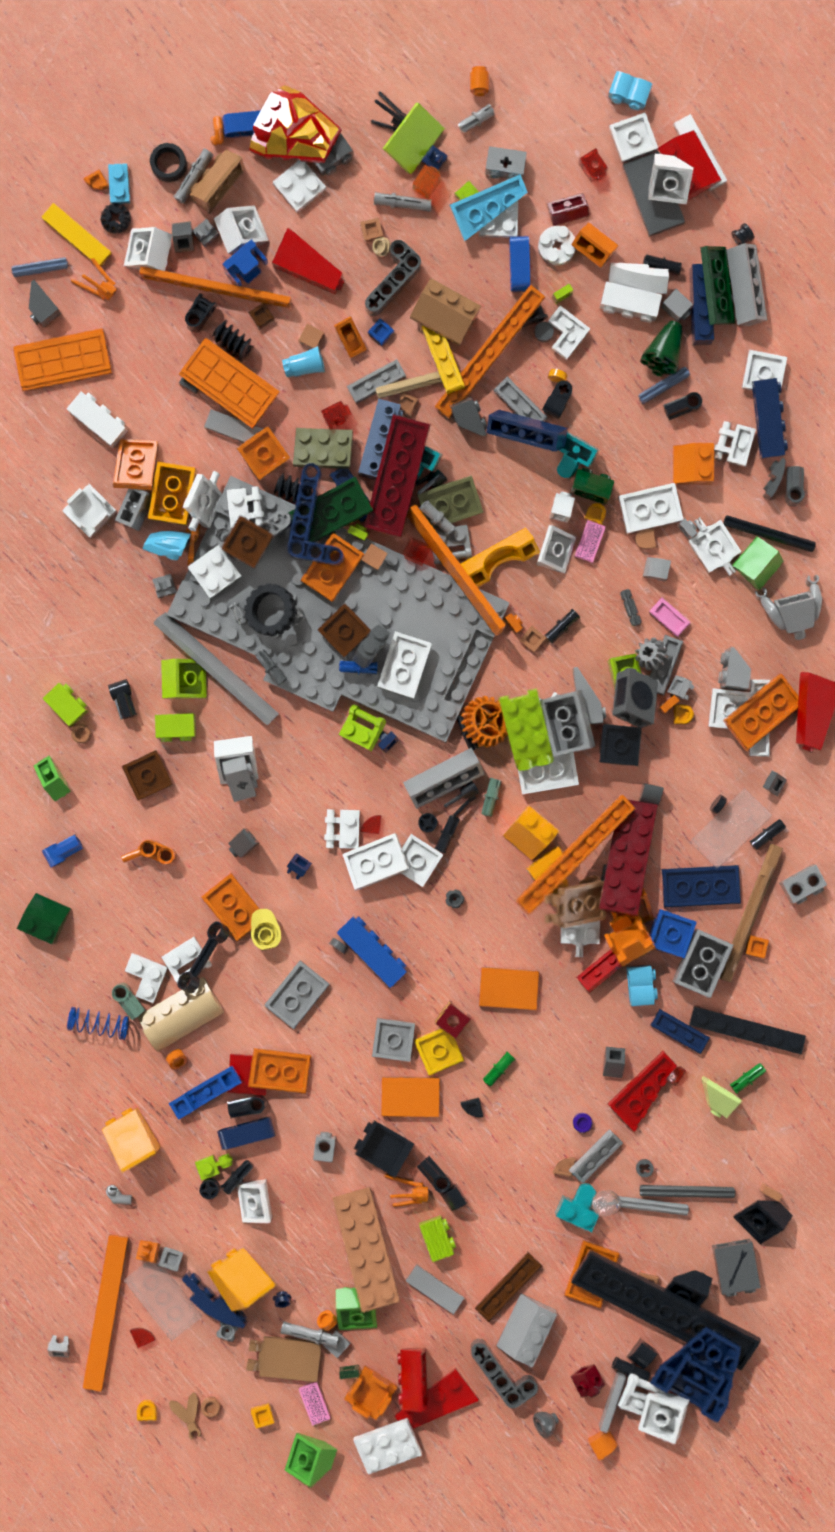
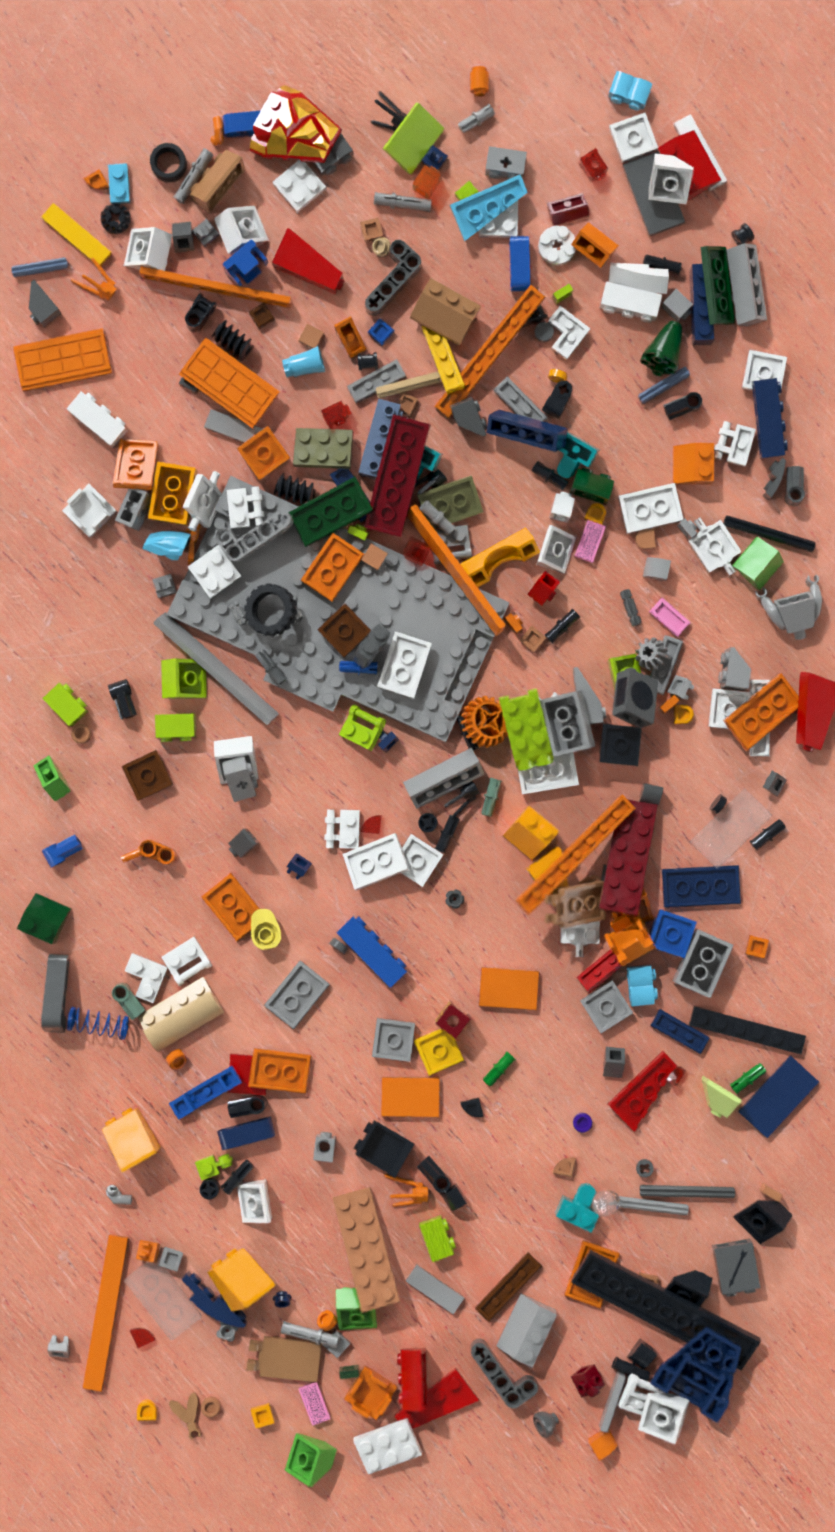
(55, 991): none -> dark grey beam
(203, 957): black piece -> none
(247, 541): reddish brown plate -> none
(307, 521): dark blue beam -> none
(367, 361): none -> black bush
(544, 588): none -> red brick
(549, 475): none -> black axle
(595, 1156): light grey tile -> none
(606, 1006): none -> light grey plate
(751, 911): medium nougat piece -> none
(778, 1096): none -> dark blue tile
(801, 879): light grey brick -> none

